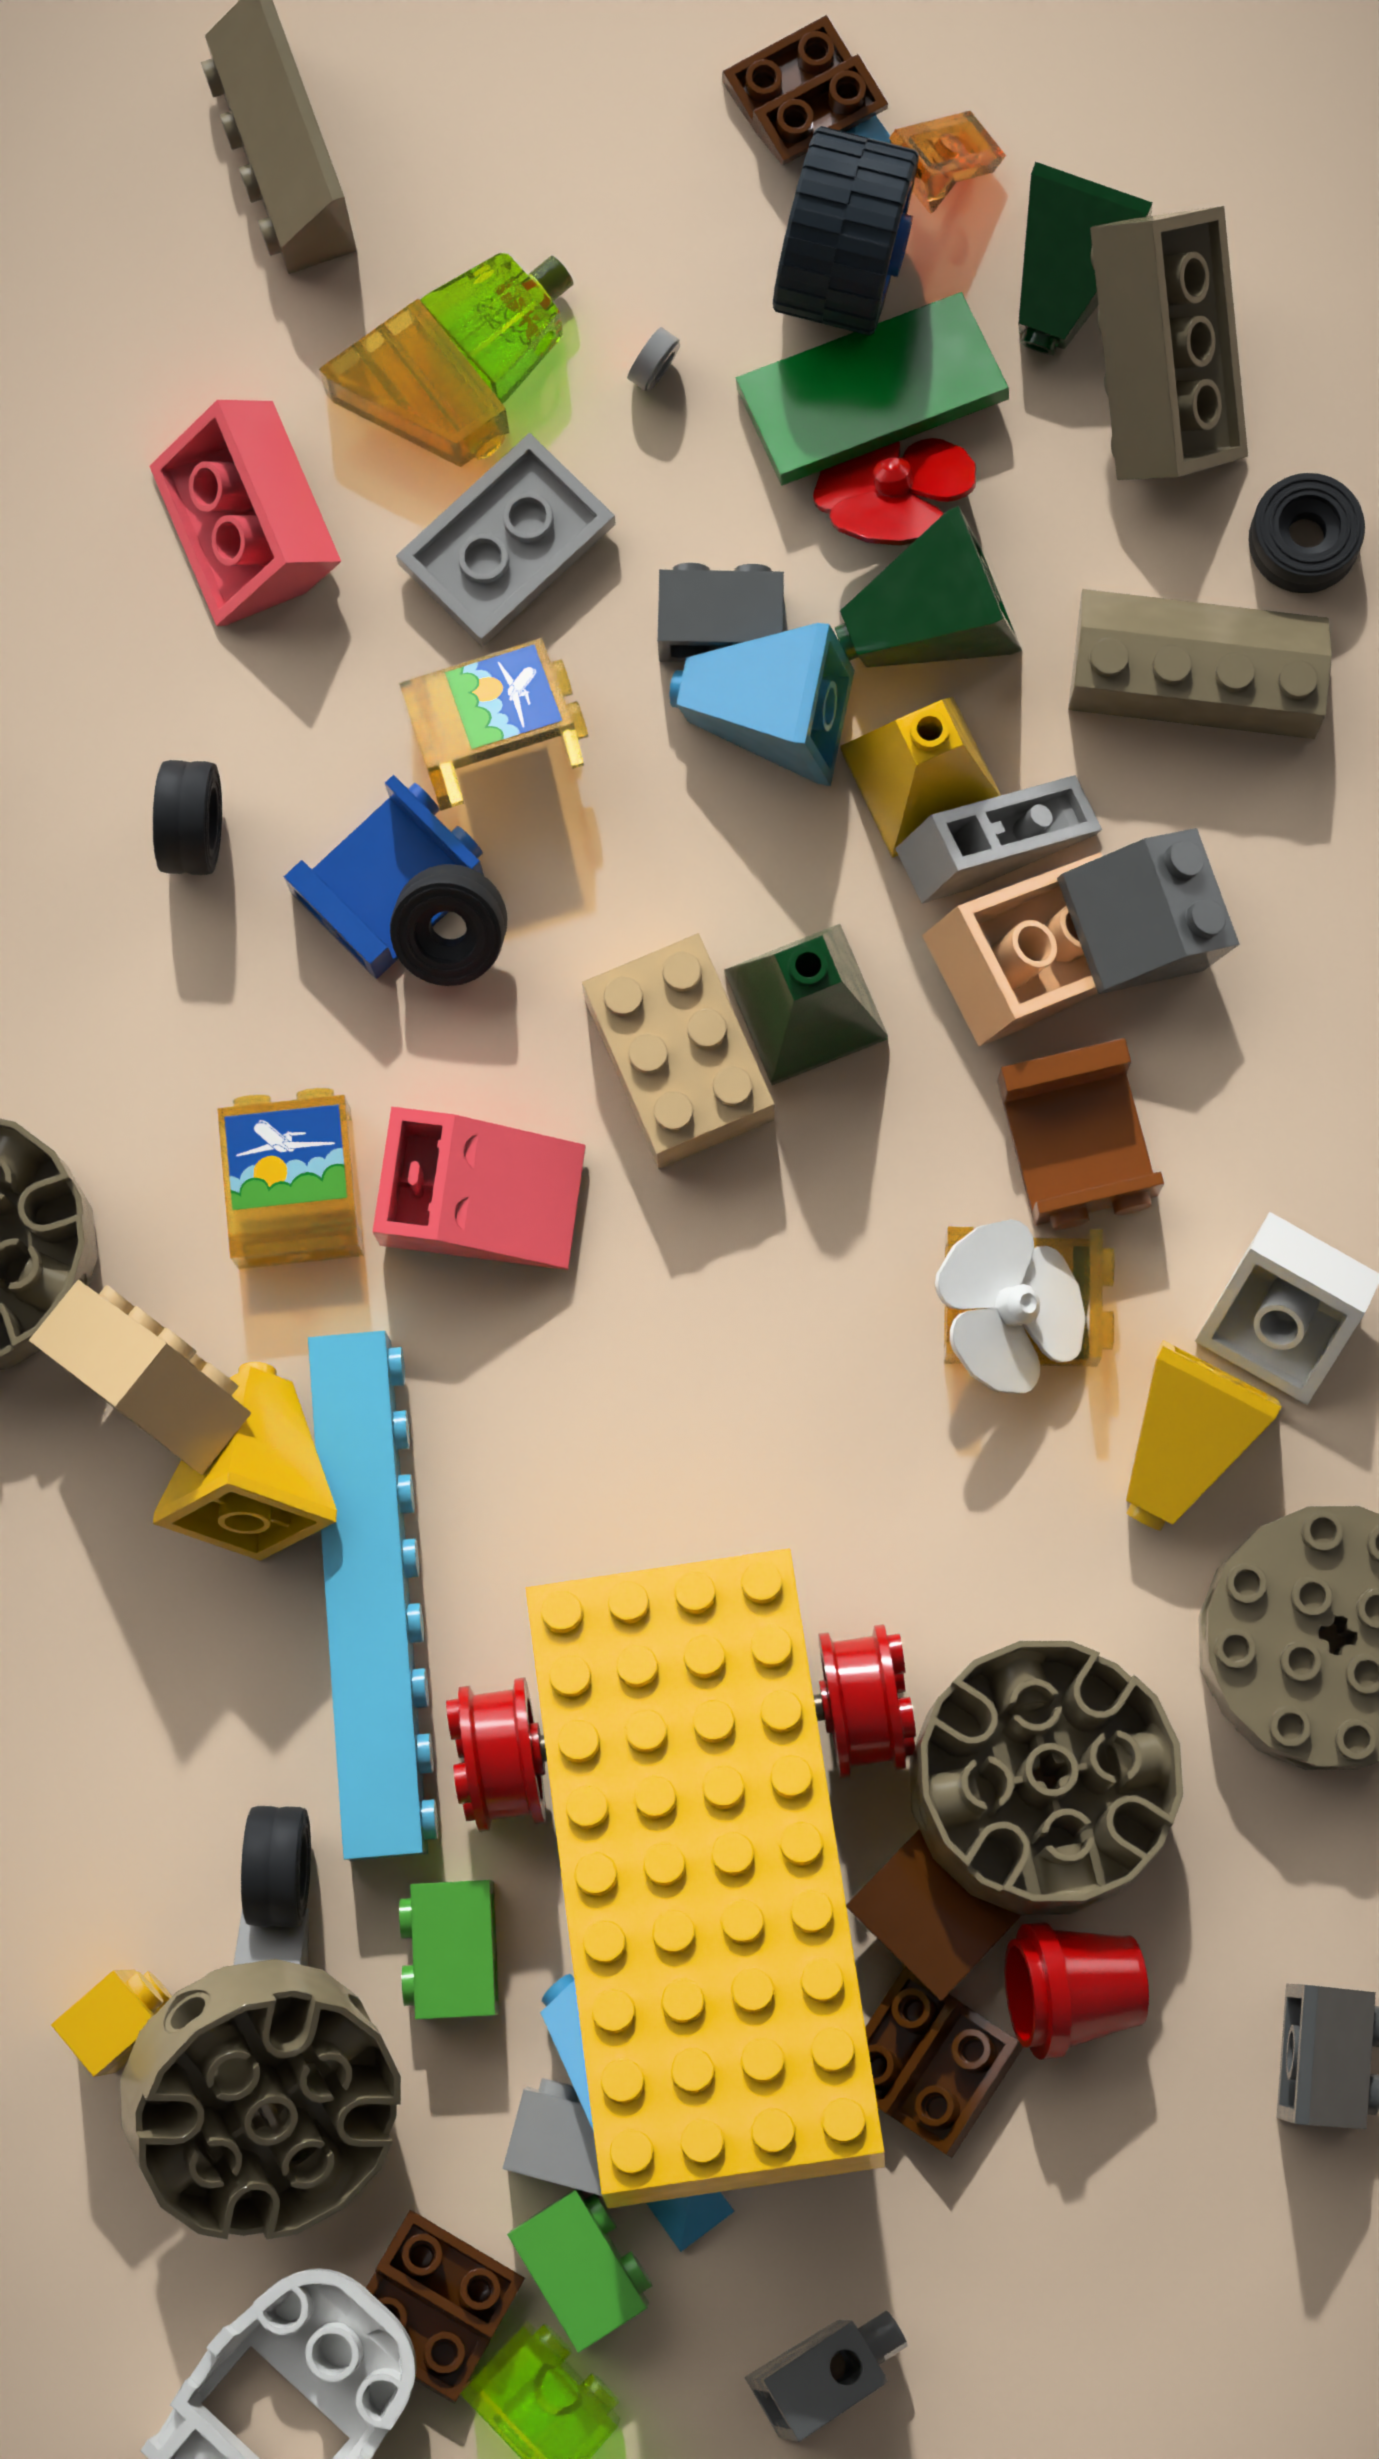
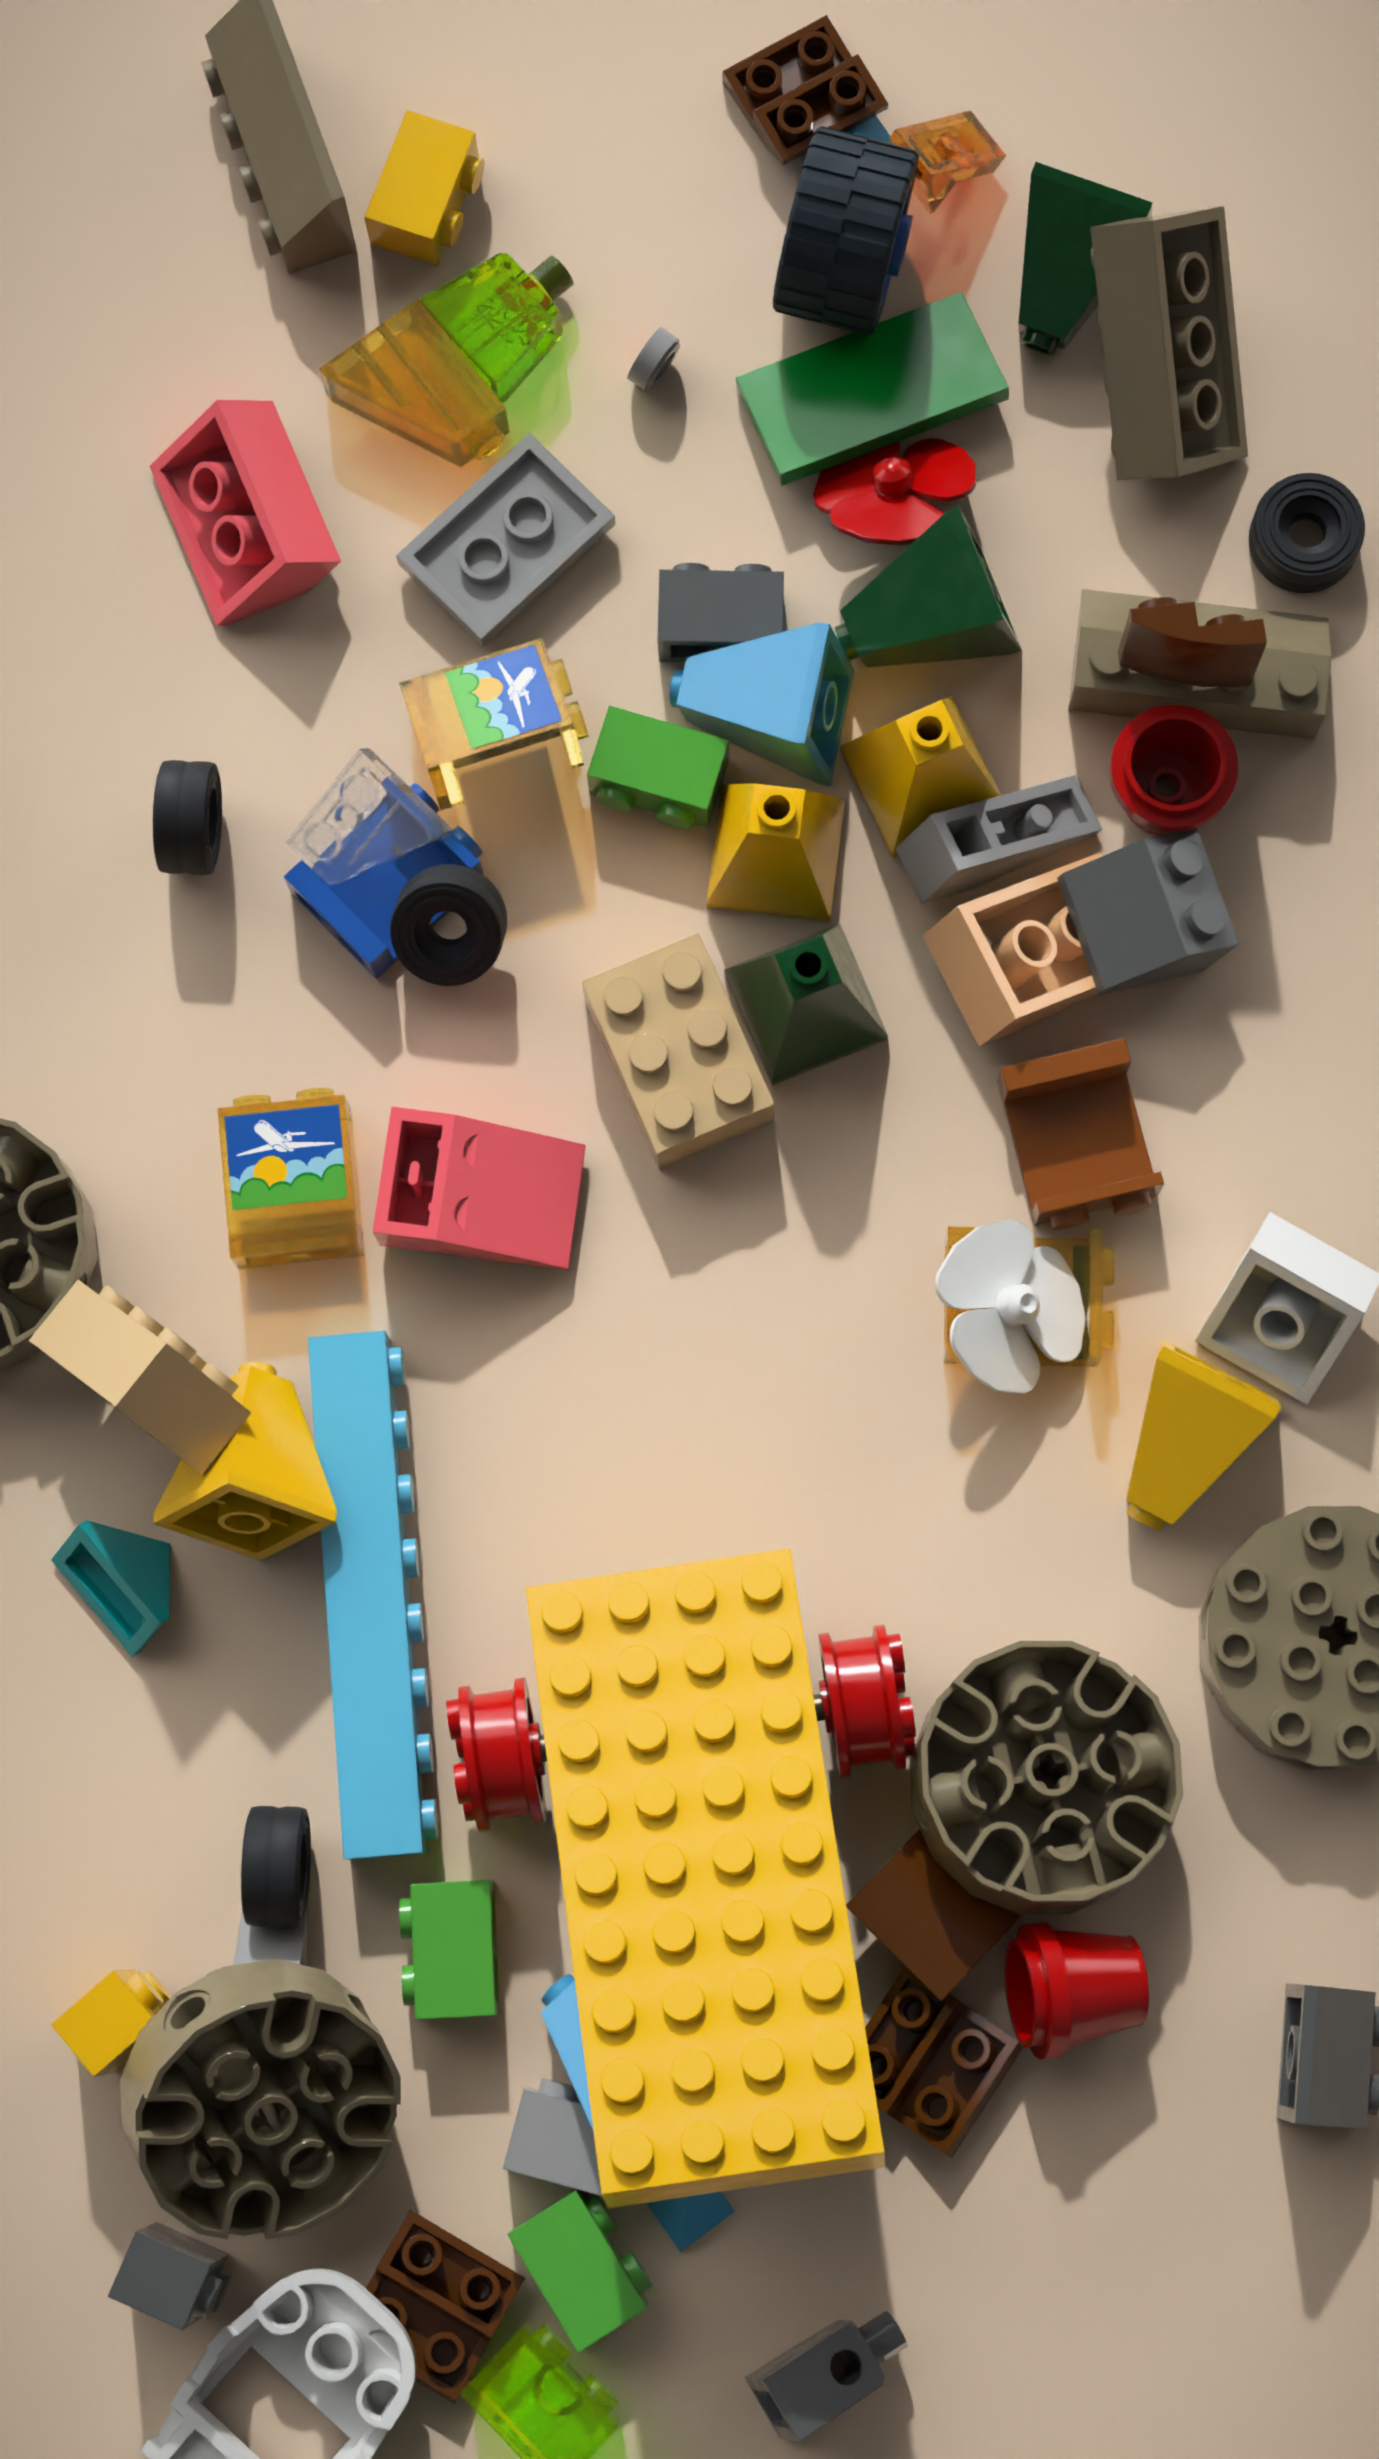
(120, 1579): none -> teal slope
(171, 2276): none -> dark grey brick
(364, 821): none -> clear wing
(424, 188): none -> yellow brick
(657, 768): none -> bright green brick
(775, 851): none -> yellow slope
(1169, 645): none -> reddish brown slope
(1175, 746): none -> red piece

